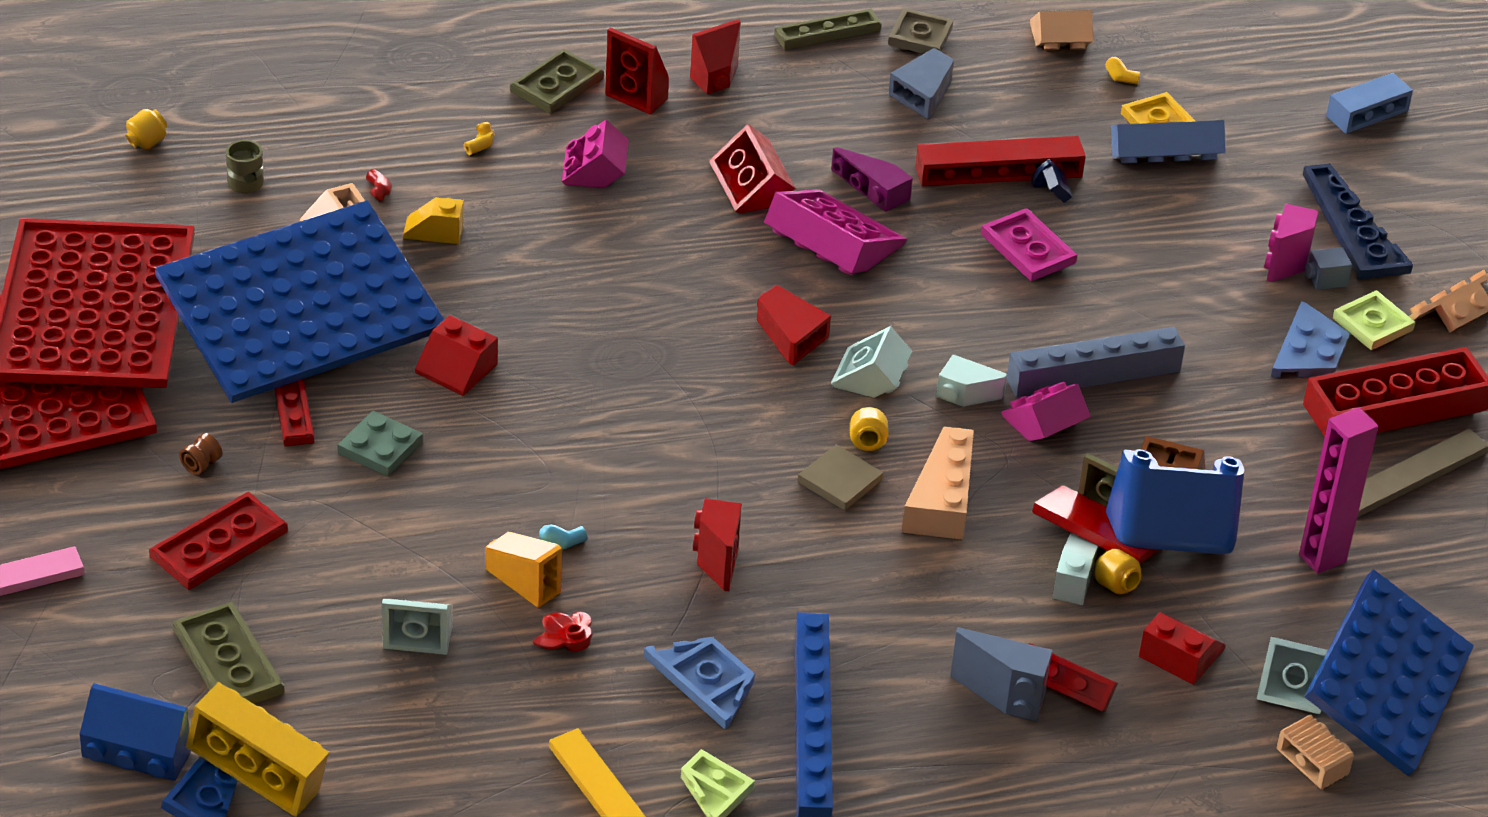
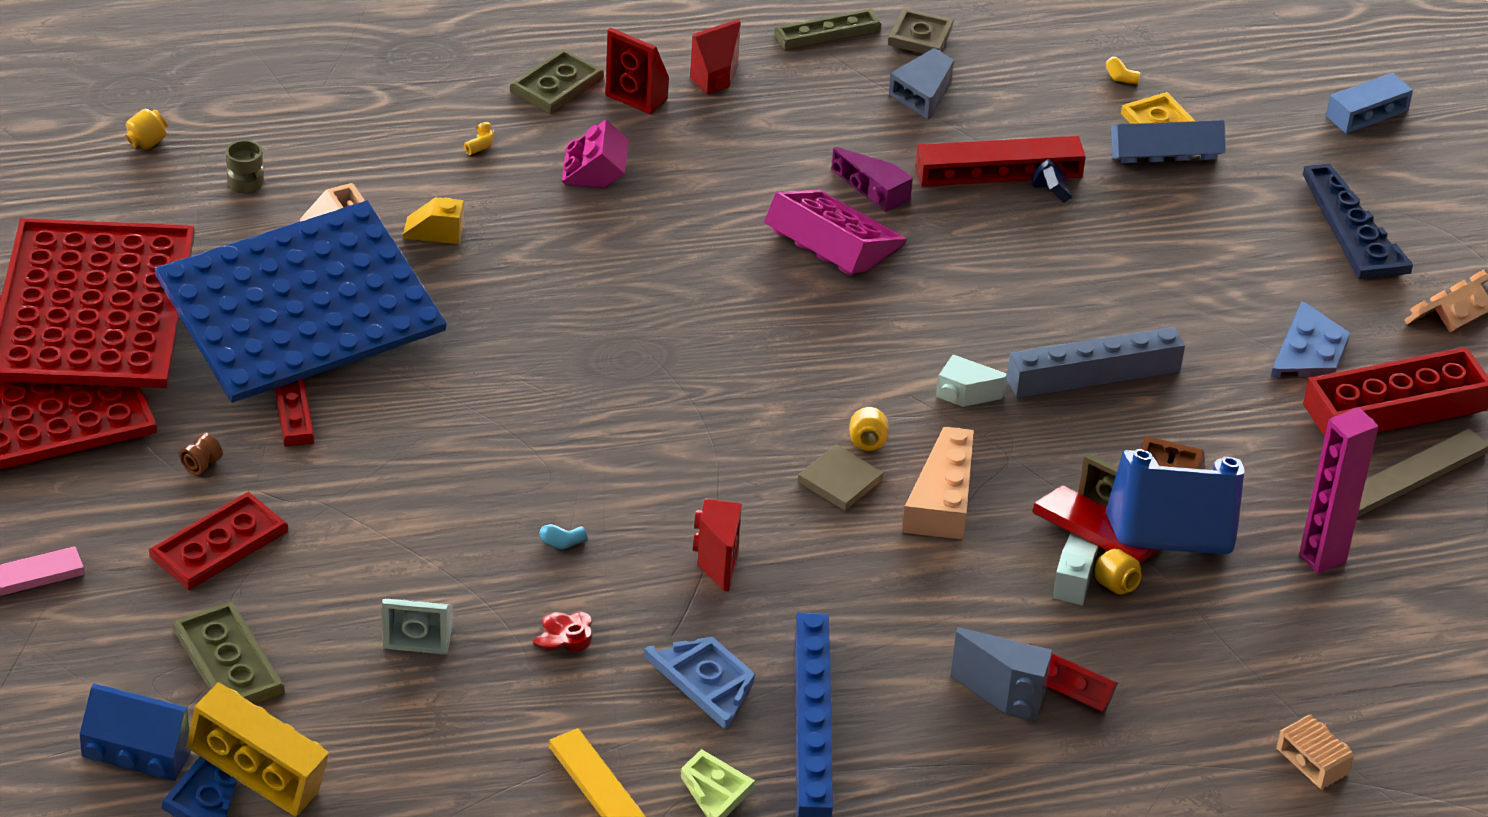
(380, 443): sand green plate -> none
(382, 184): red arm -> none
(458, 355): red slope -> none
(526, 566): light orange slope -> none
(750, 171): red slope -> none
(792, 323): red slope -> none
(873, 364): light aqua slope -> none
(1028, 244): dark pink plate -> none
(1047, 411): dark pink slope -> none
(1062, 29): light nougat slope -> none
(1179, 648): red slope -> none
(1289, 673): light aqua slope -> none
(1290, 242): dark pink slope -> none
(1328, 268): sand blue brick -> none
(1373, 320): yellowish green plate -> none
(1389, 672): blue plate -> none

